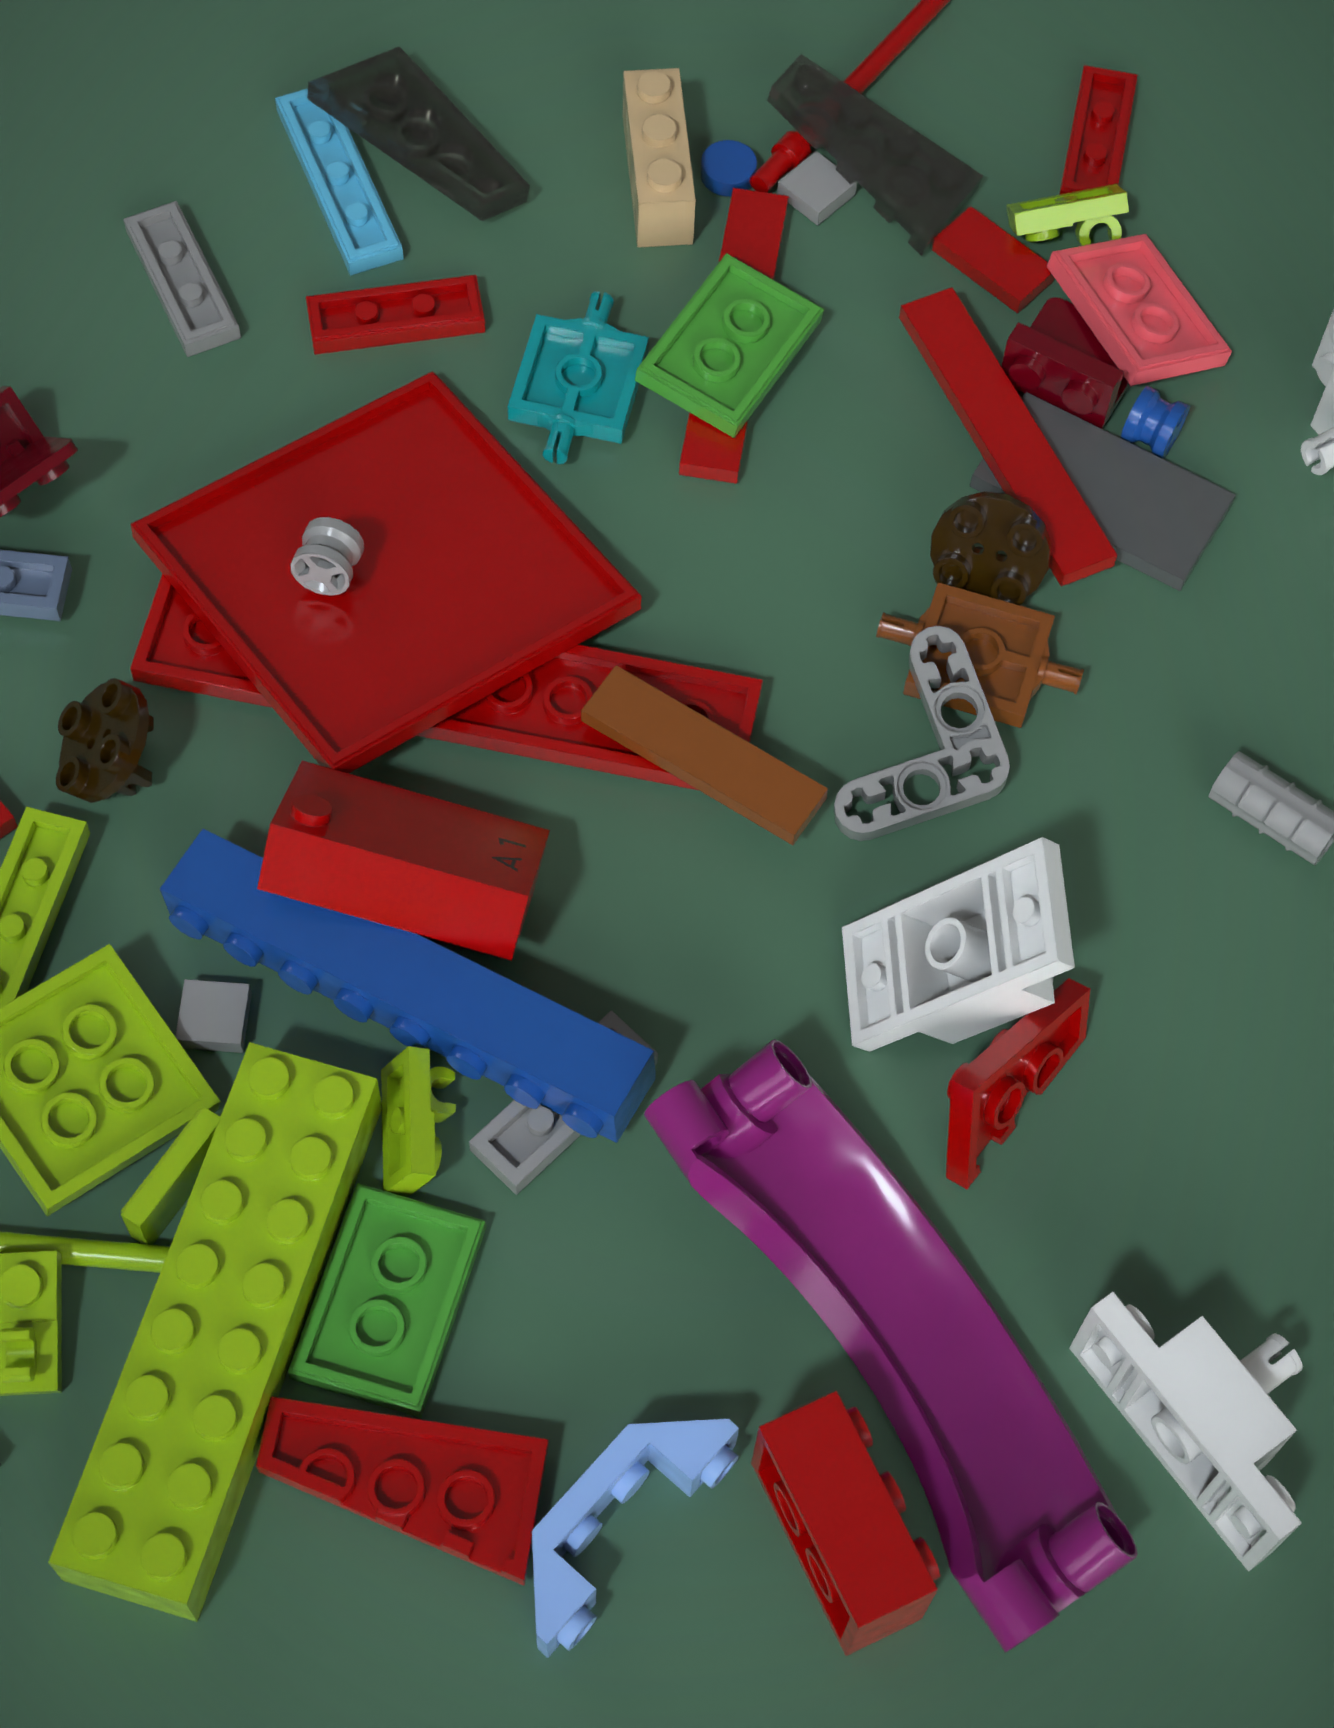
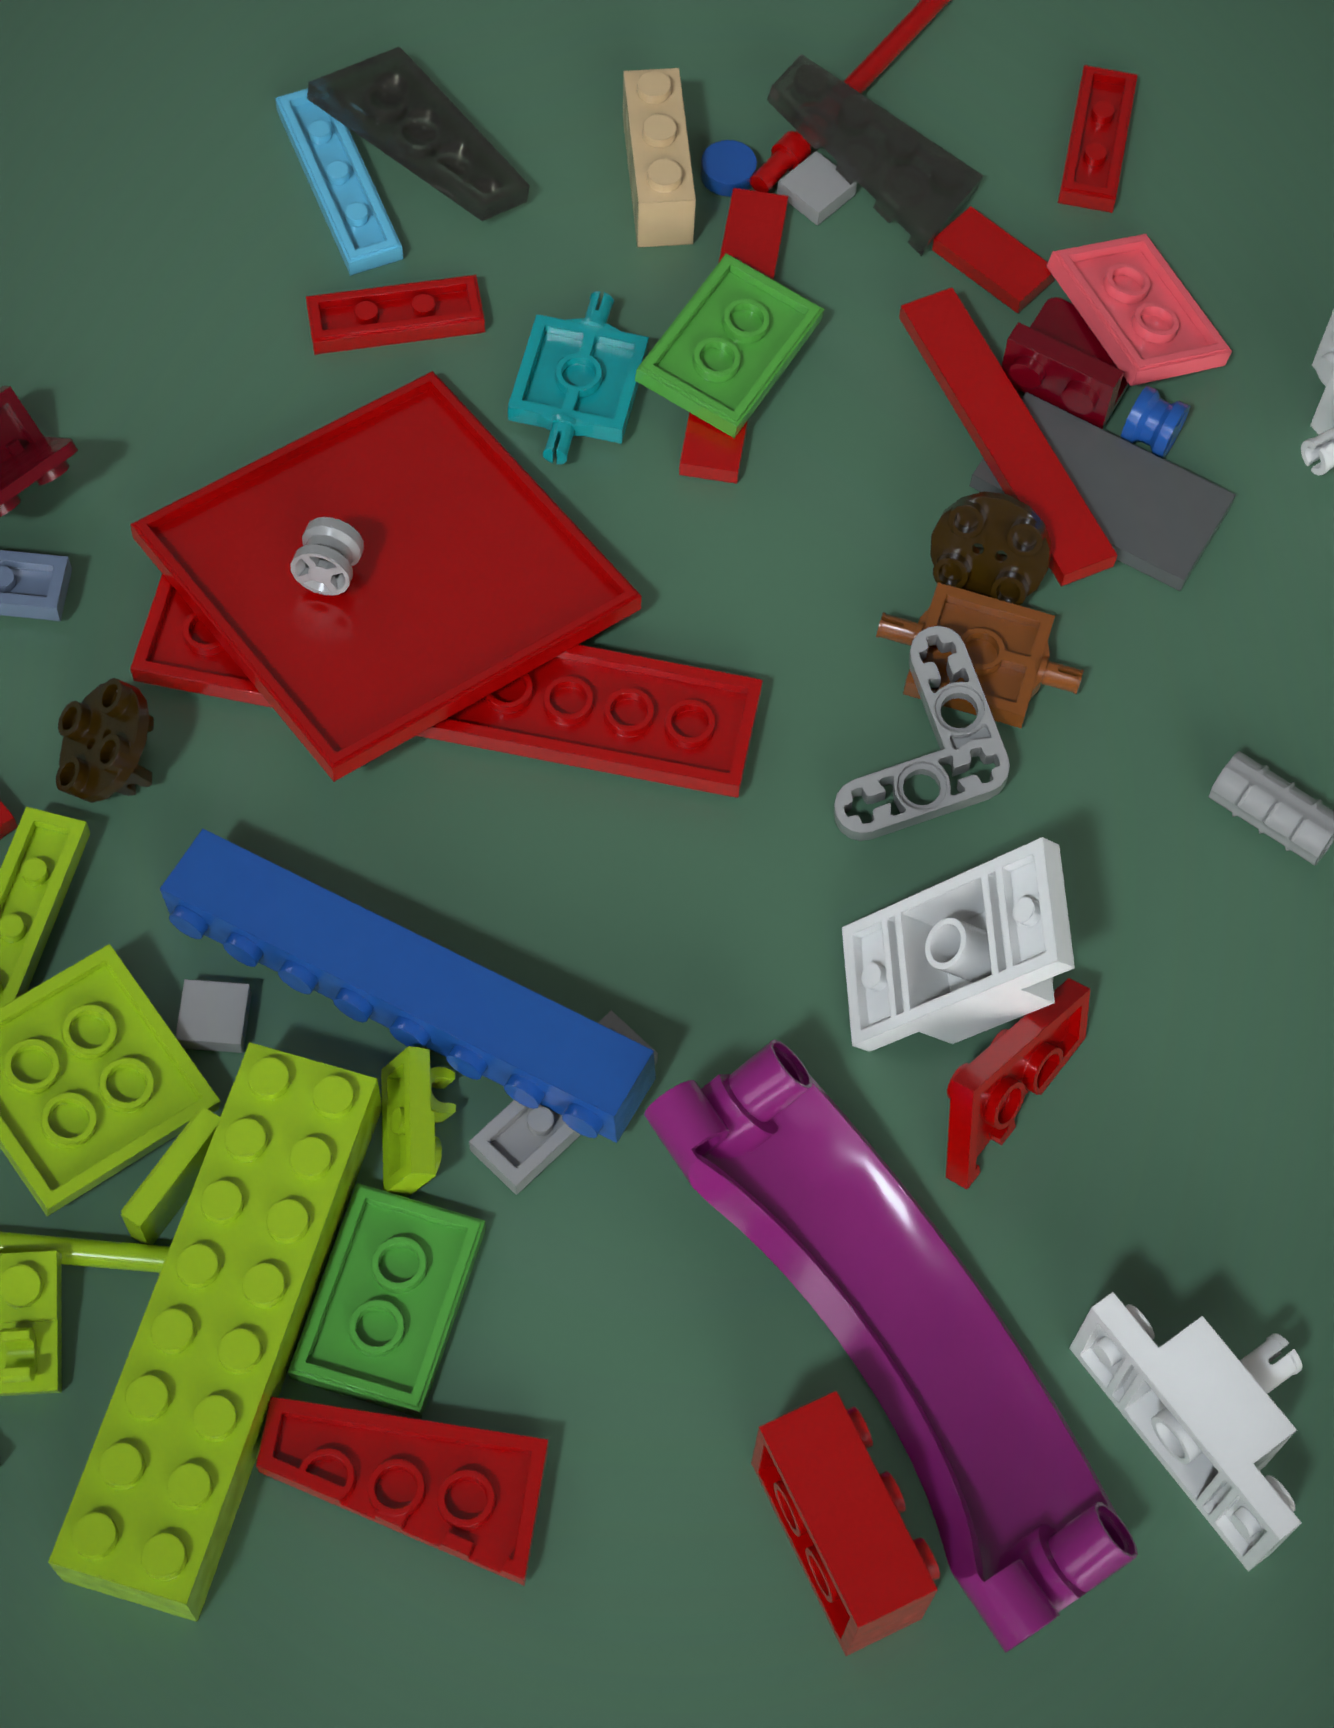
(182, 279): light grey tile -> none
(403, 859): red brick -> none
(680, 1450): light blue slope -> none
(704, 755): dark orange tile -> none
(1043, 216): lime plate -> none

